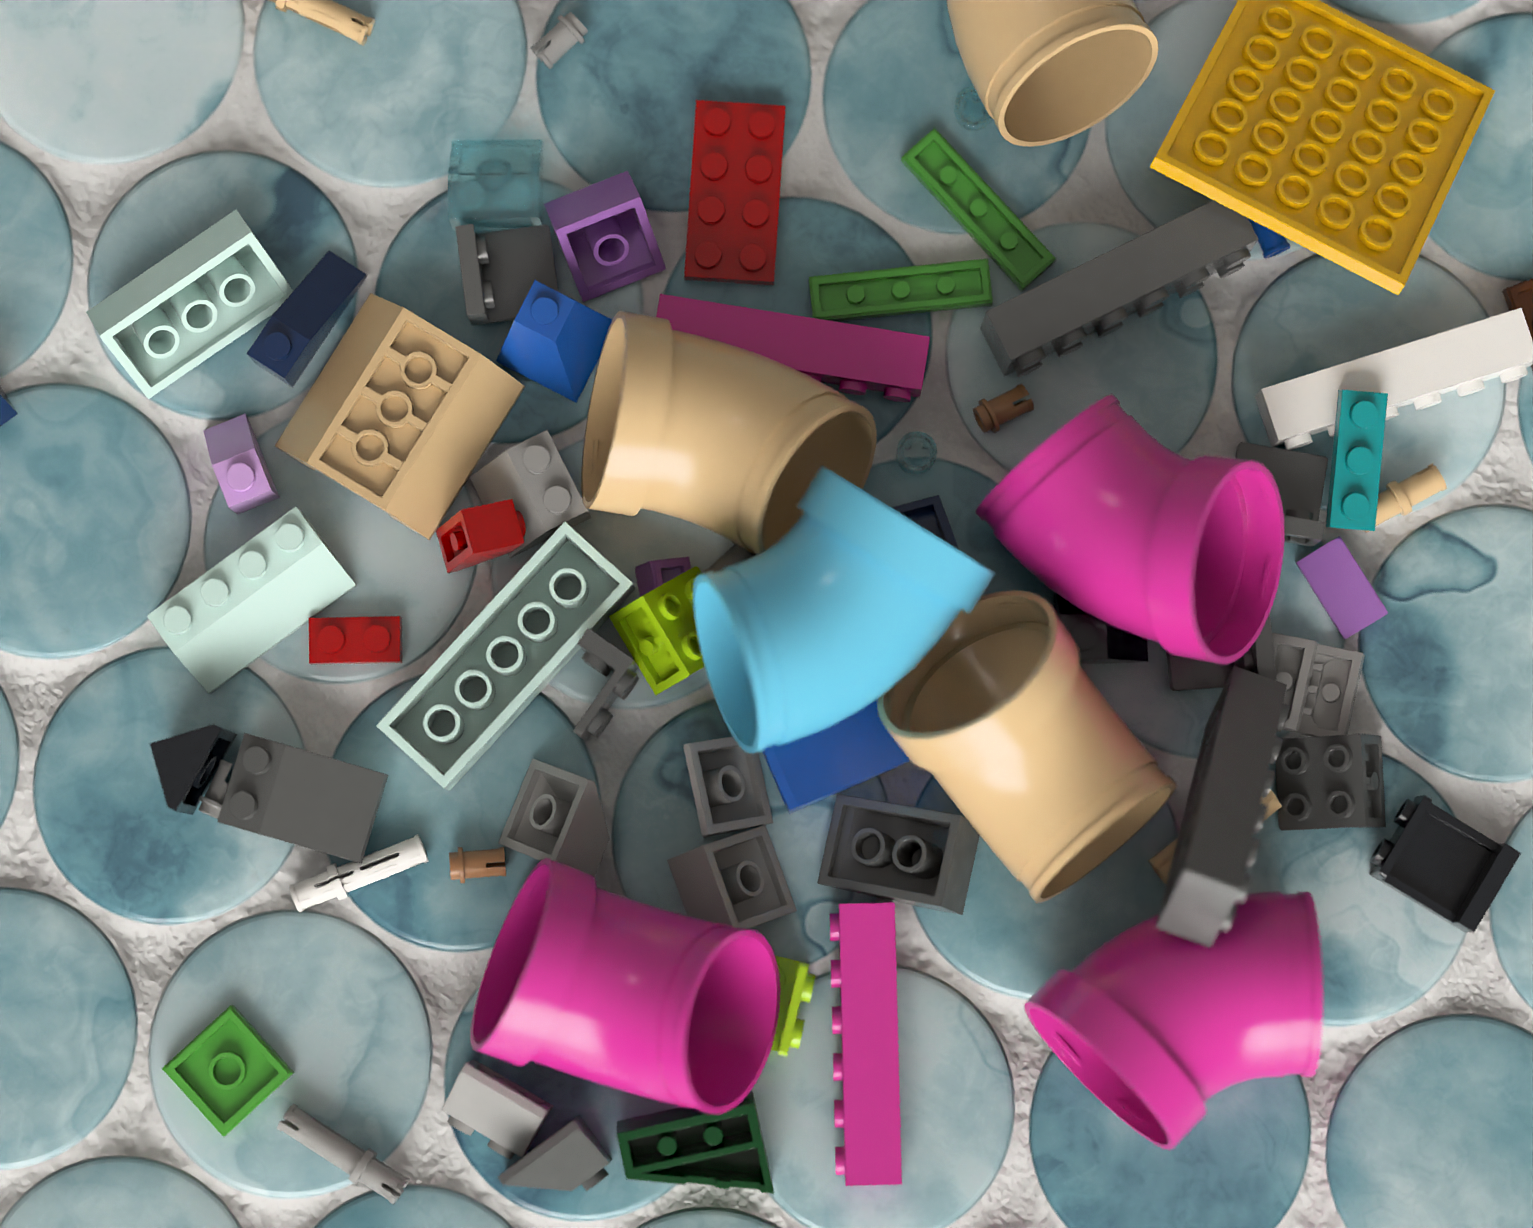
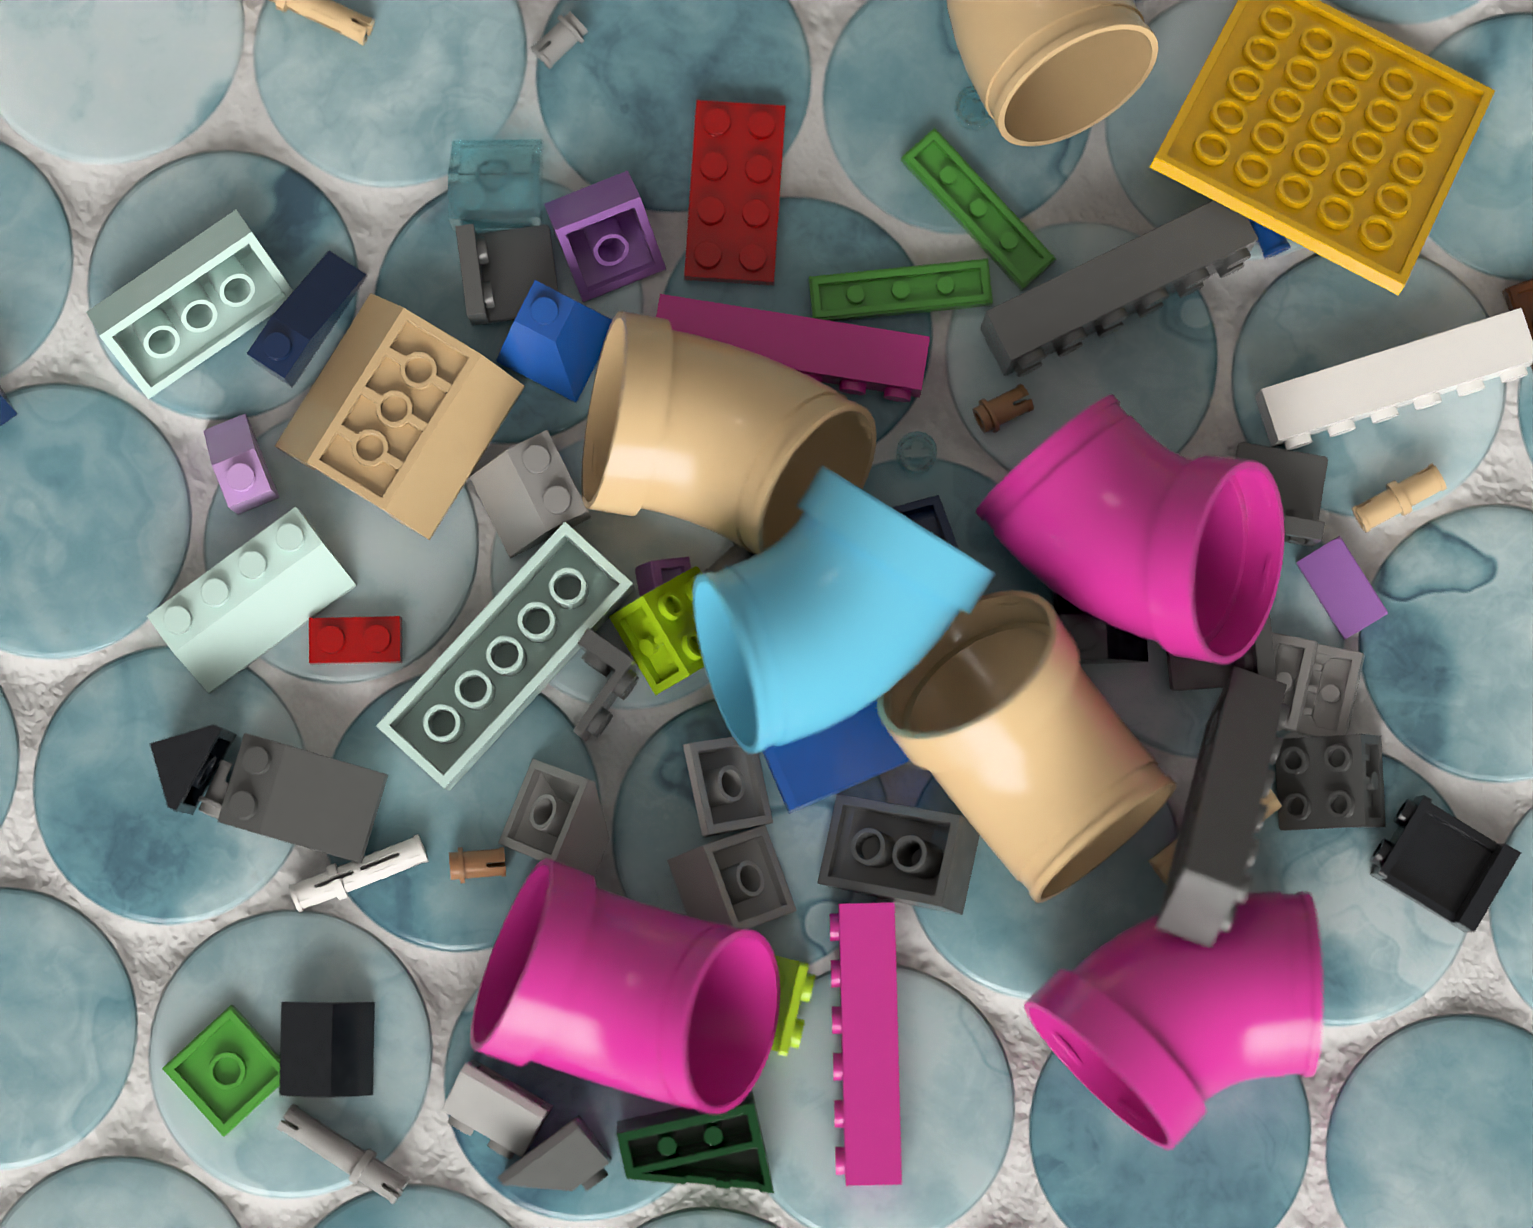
(326, 1049): none -> black slope
(480, 534): red slope -> none
(1356, 460): teal plate -> none

